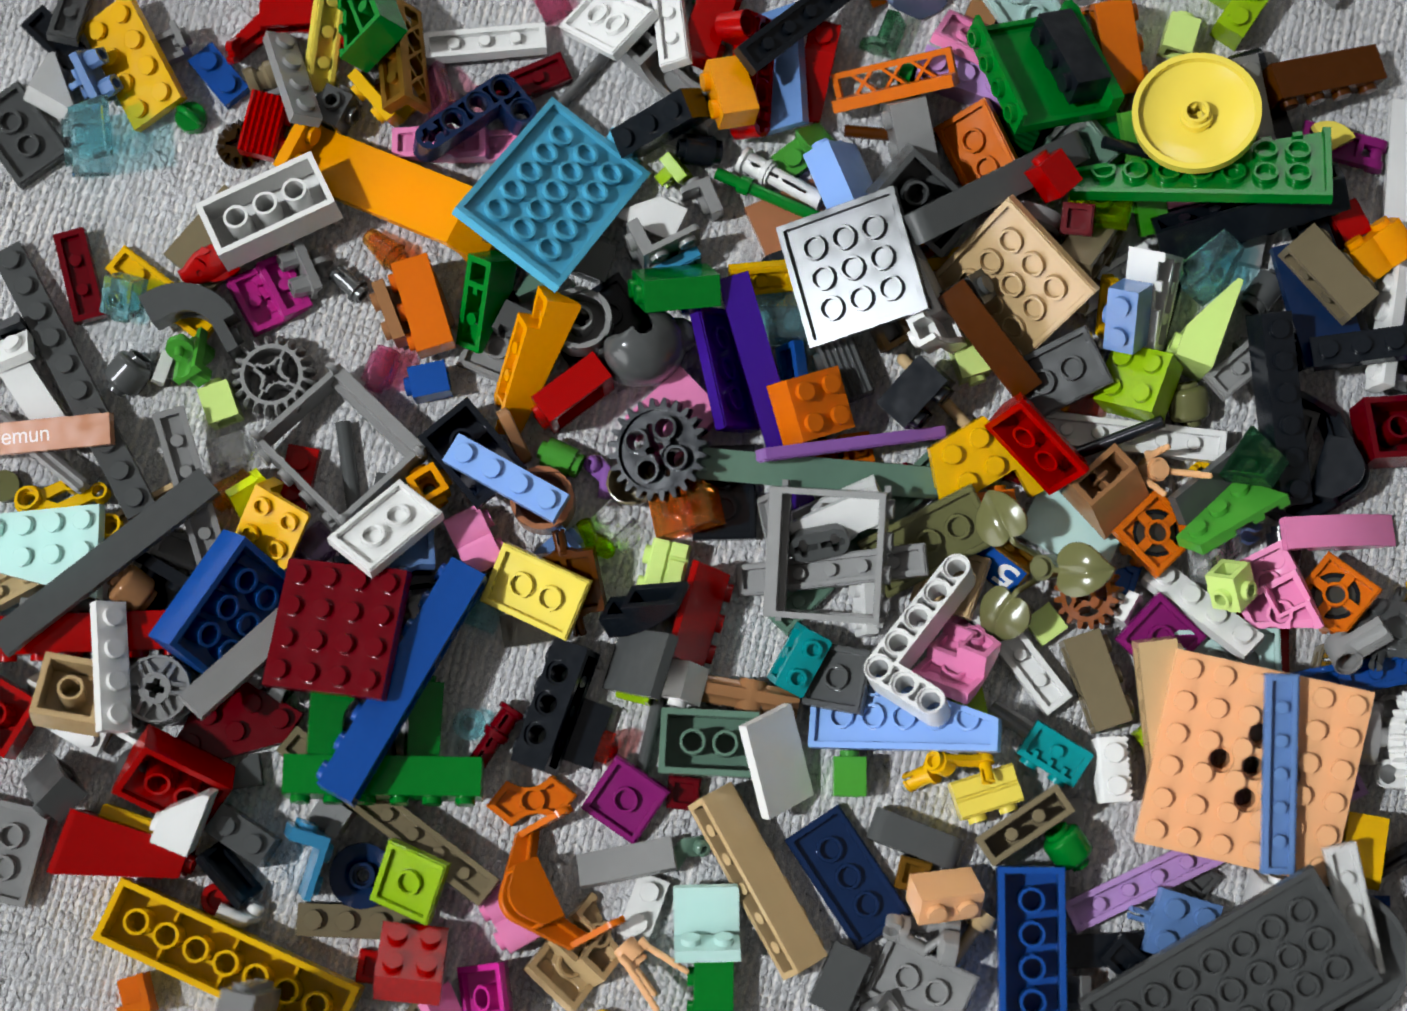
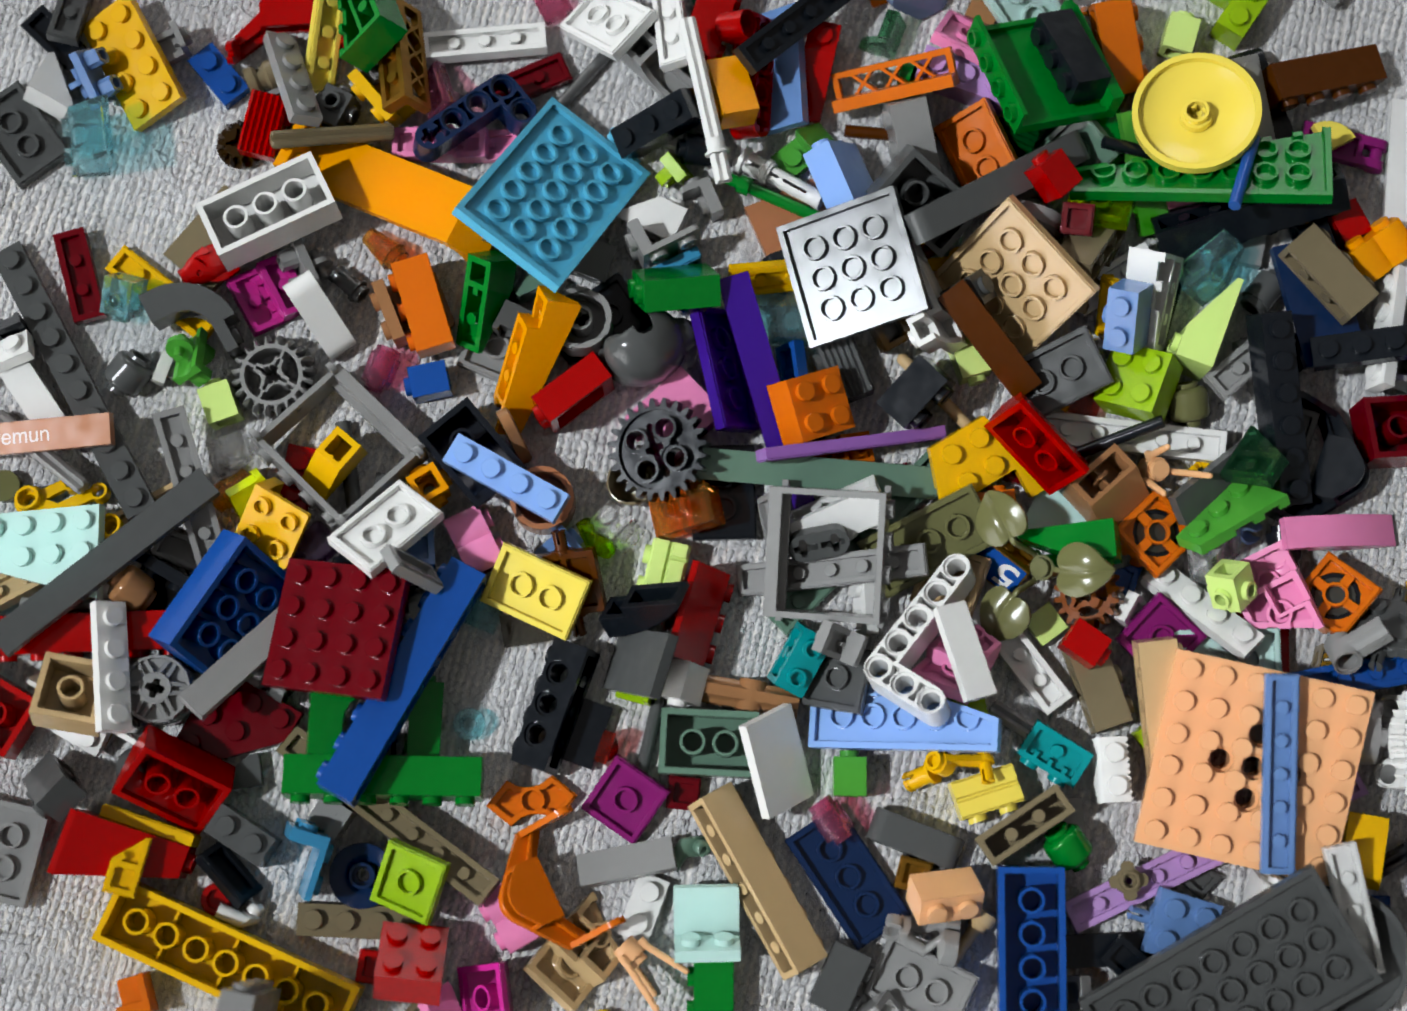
(126, 870): none -> yellow tile
(183, 822): white slope -> none
(191, 117): green tile -> none
(319, 315): none -> white beam
(331, 135): none -> dark tan axle
(333, 462): none -> yellow slope
(411, 569): none -> light grey tile
(497, 732): dark red pin -> none
(561, 457): bright green brick -> none
(599, 469): medium lavender arm -> none
(705, 100): none -> white axle
(831, 820): none -> clear pink brick
(840, 643): none -> light grey bracket
(964, 651): none -> white tile
(1086, 644): none -> red brick
(1099, 534): none -> green slope
(1126, 871): none -> dark tan plate
(1243, 176): none -> blue bar

